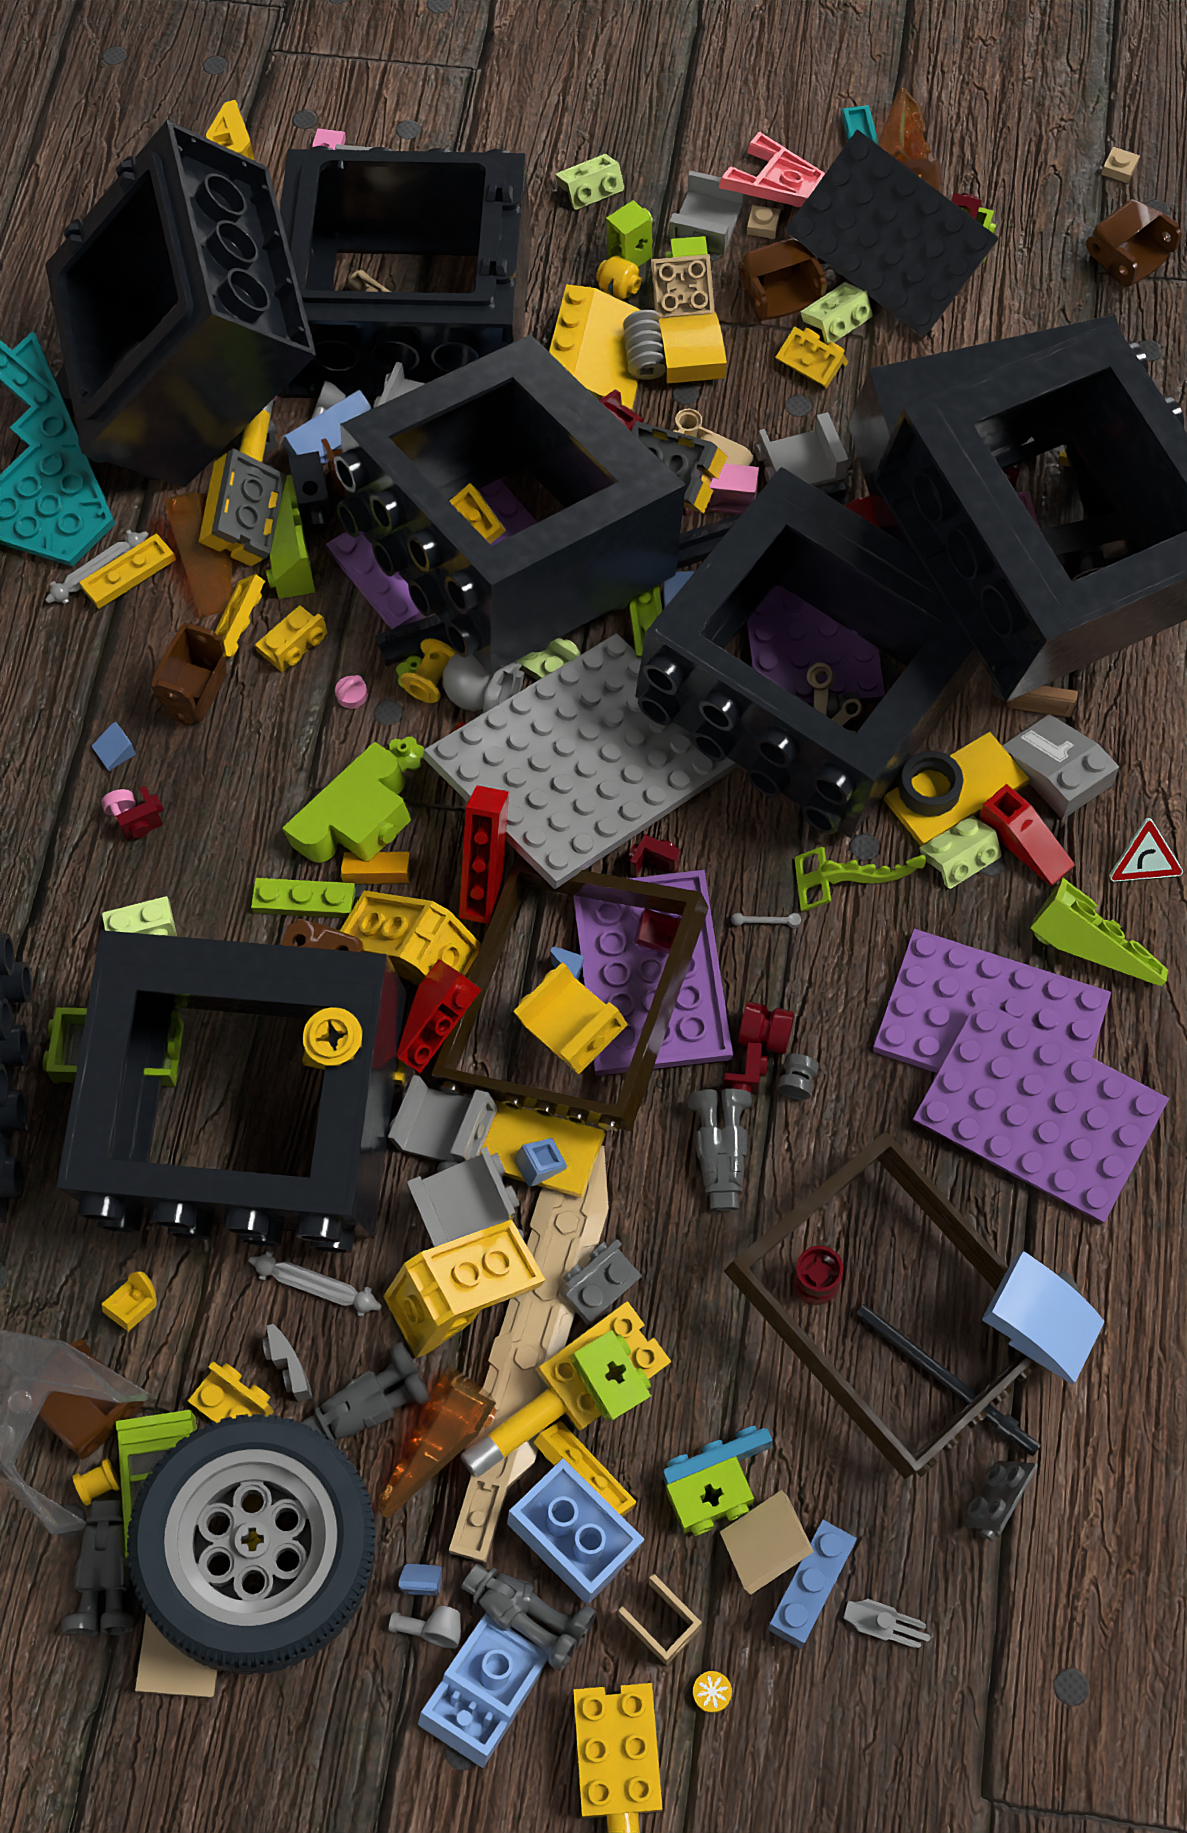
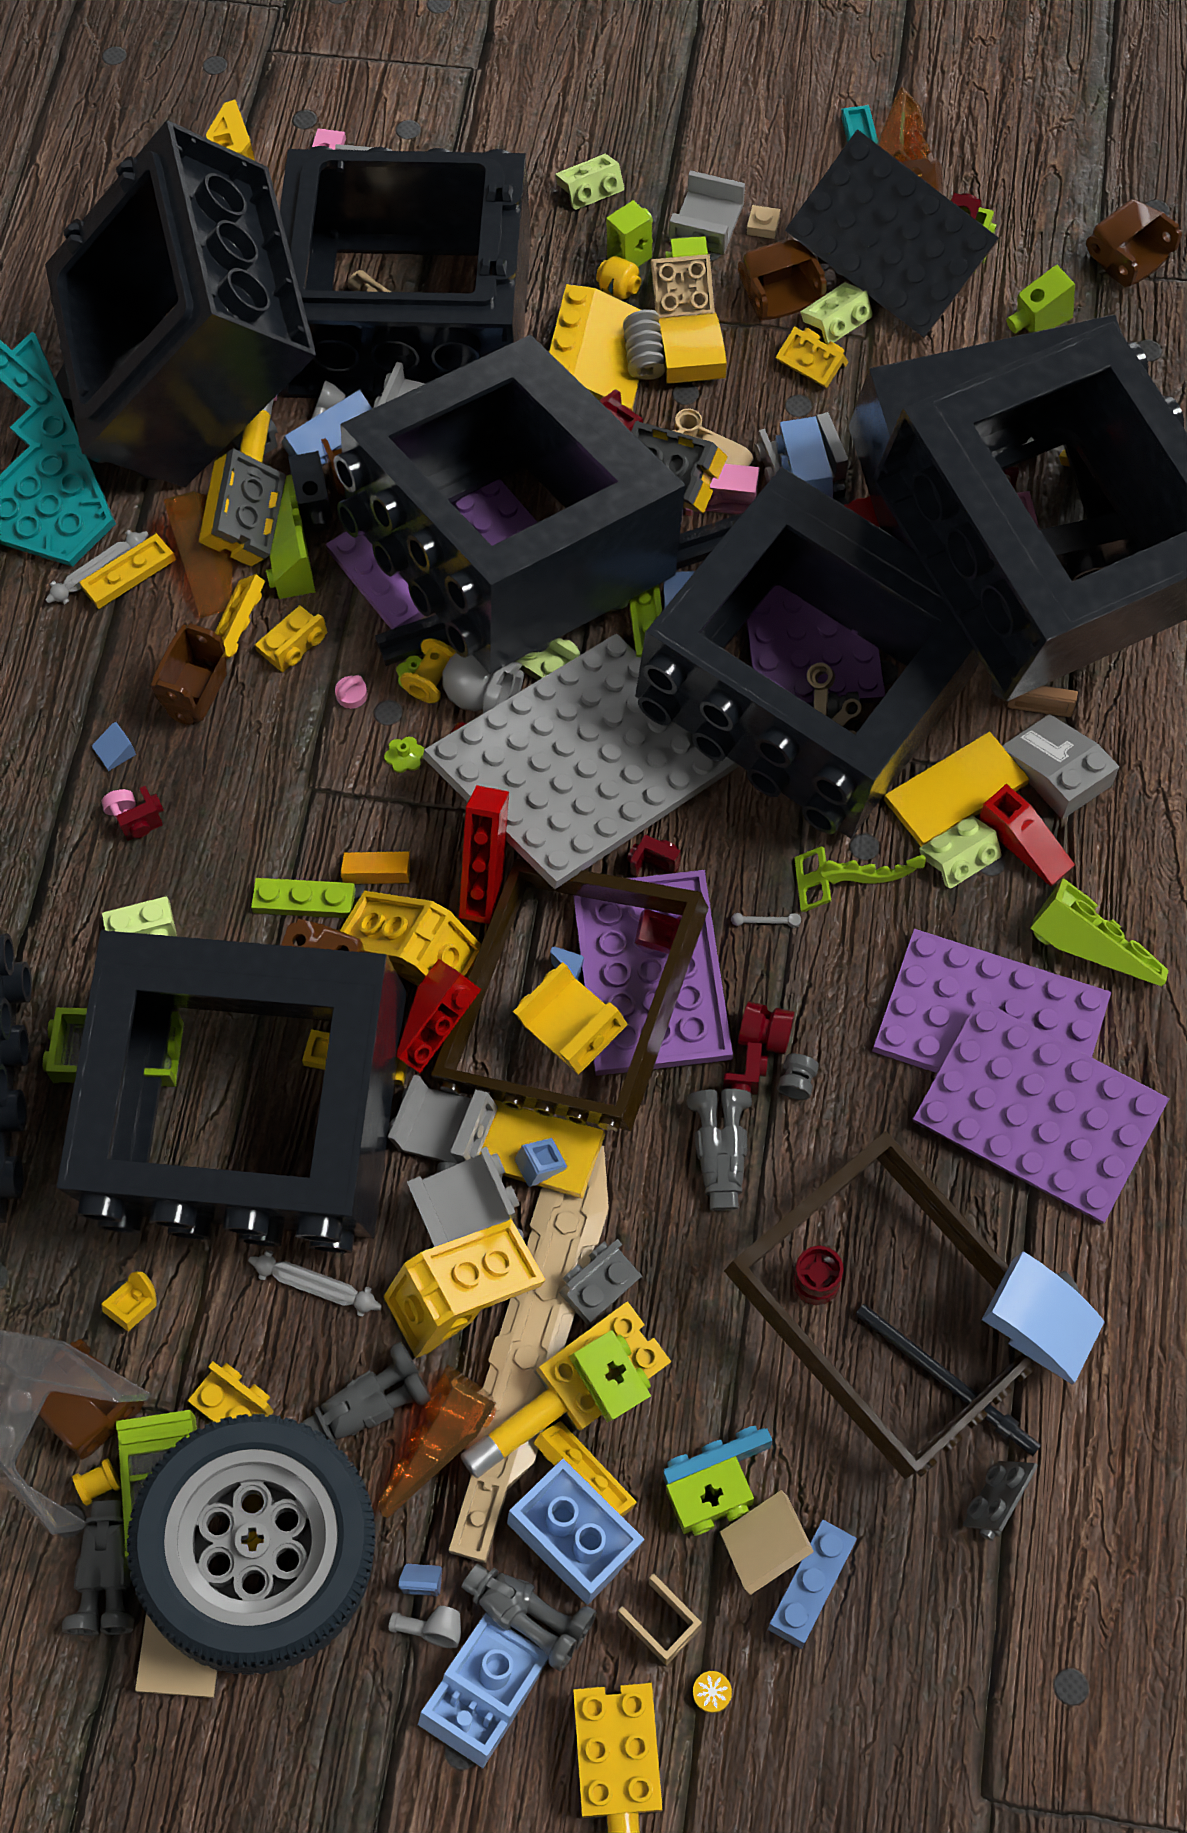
(283, 1356): light grey slope -> none
(318, 1029): yellow gear -> none
(353, 810): lime brick -> none
(478, 513): yellow bracket -> none
(782, 180): coral wing -> none
(805, 453): none -> medium blue brick
(880, 1621): light grey piece -> none
(931, 761): black tyre -> none
(1044, 303): none -> lime torso
(1120, 165): tan plate -> none
(1146, 857): piece -> none

